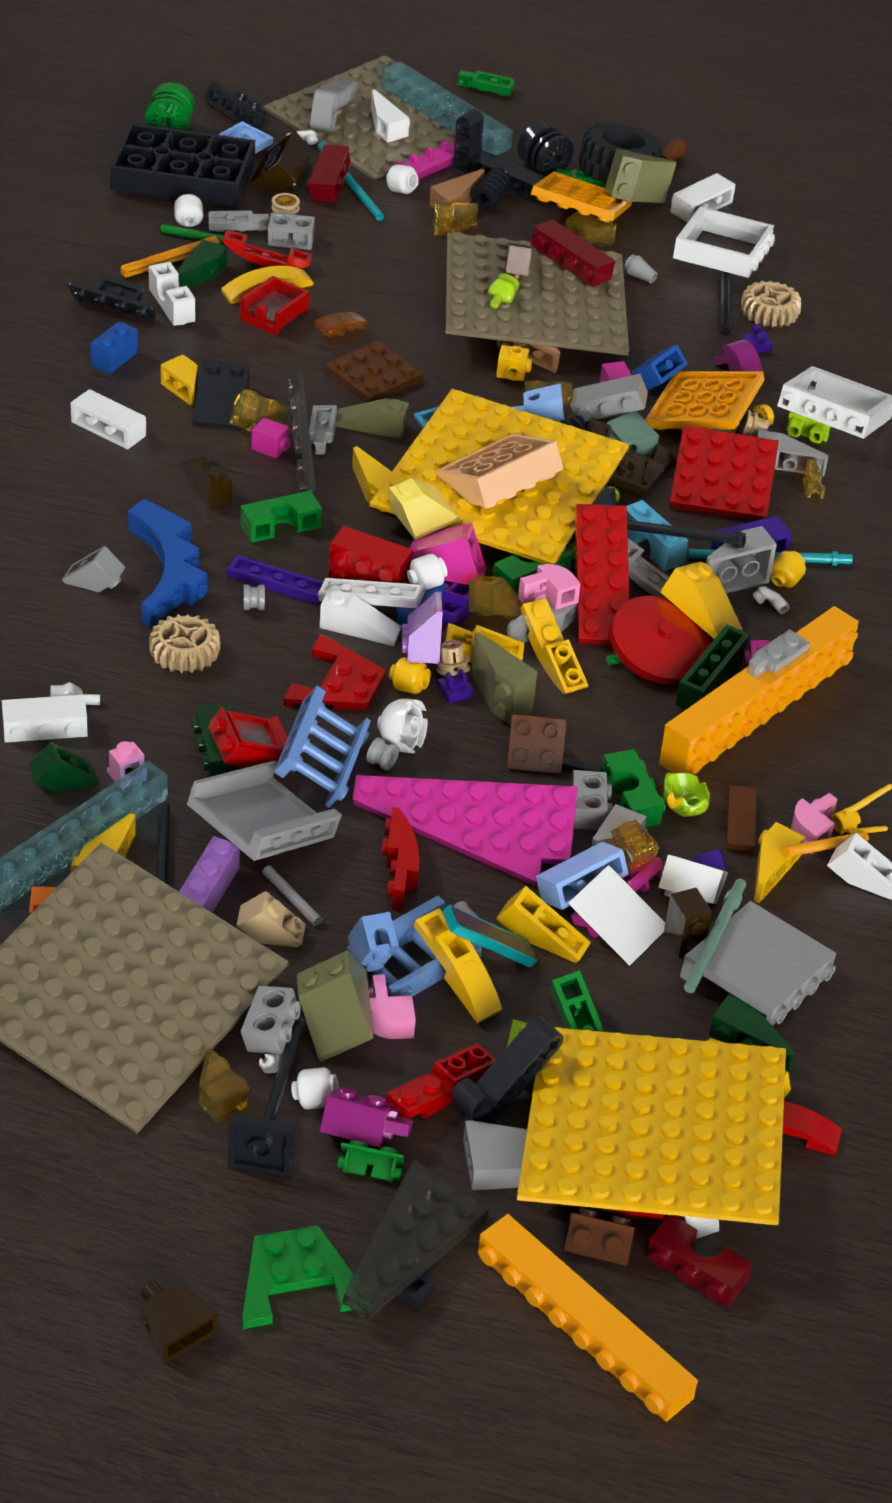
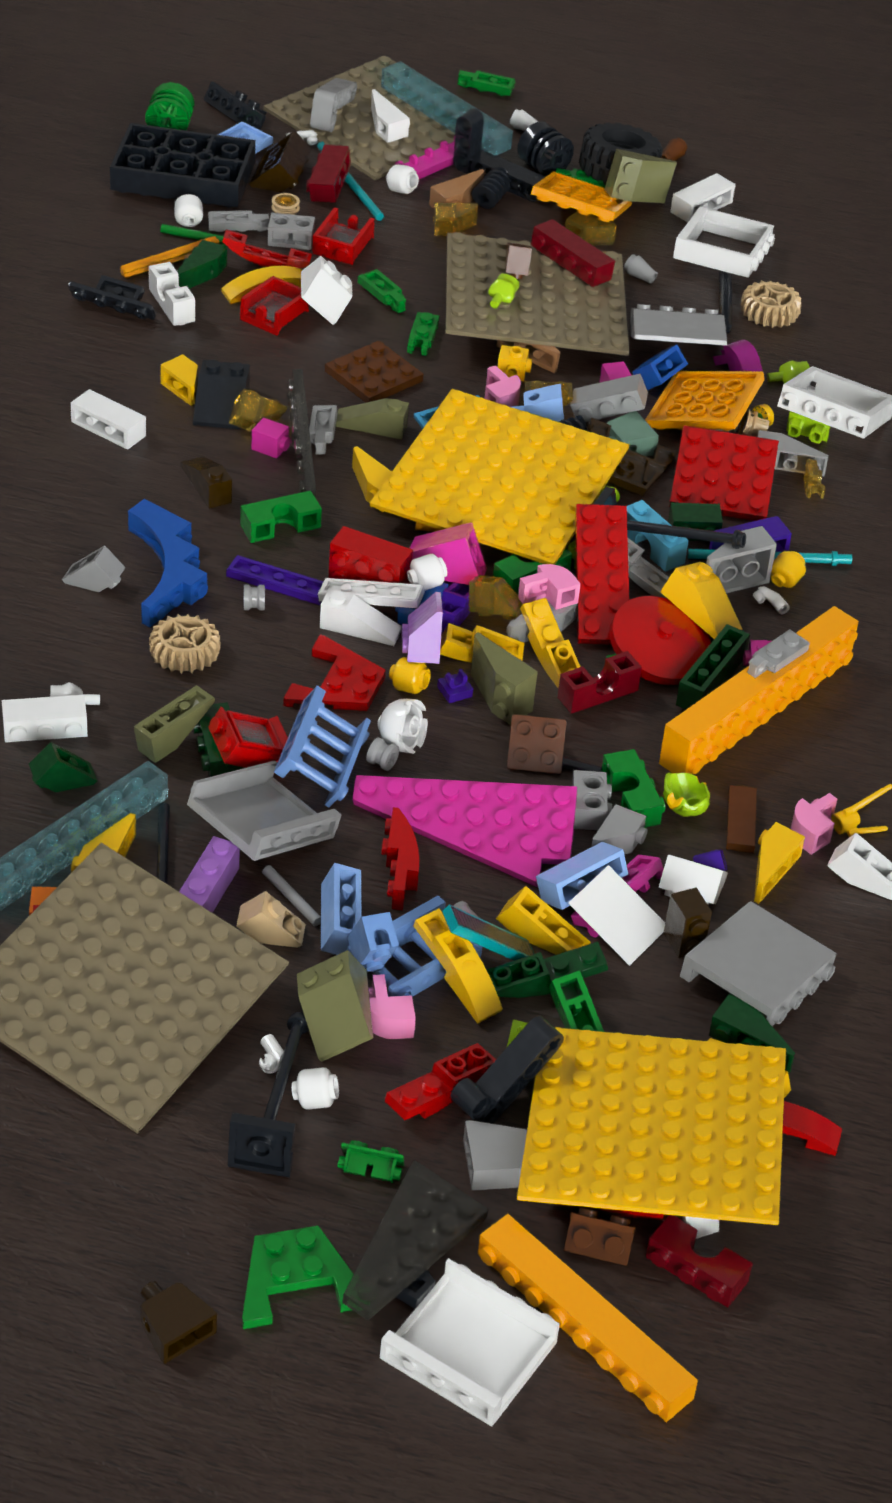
(114, 347): blue brick -> none
(123, 757): bright pink brick -> none
(171, 724): none -> olive slope
(220, 1088): clear yellow slope -> none
(270, 1020): light grey brick -> none
(325, 289): none -> white slope
(338, 323): clear orange slope -> none
(339, 907): none -> light blue brick
(342, 241): none -> red window
(362, 1118): magenta hinge -> none
(383, 289): none -> green hinge
(420, 507): light yellow slope -> none
(423, 332): none -> green hinge
(452, 658): tan piece -> none
(471, 1343): none -> white panel
(502, 388): none -> bright pink brick
(502, 469): light nougat slope -> none
(521, 120): none -> white cone
(533, 974): none -> dark green slope
(618, 678): none -> dark red arch
(636, 843): clear yellow slope -> none
(678, 325): none -> light grey slope
(696, 516): none -> dark green brick
(730, 903): sand green bar -> none
(759, 339): dark purple tile -> none
(788, 371): none -> lime piece
(818, 845): light orange bar -> none

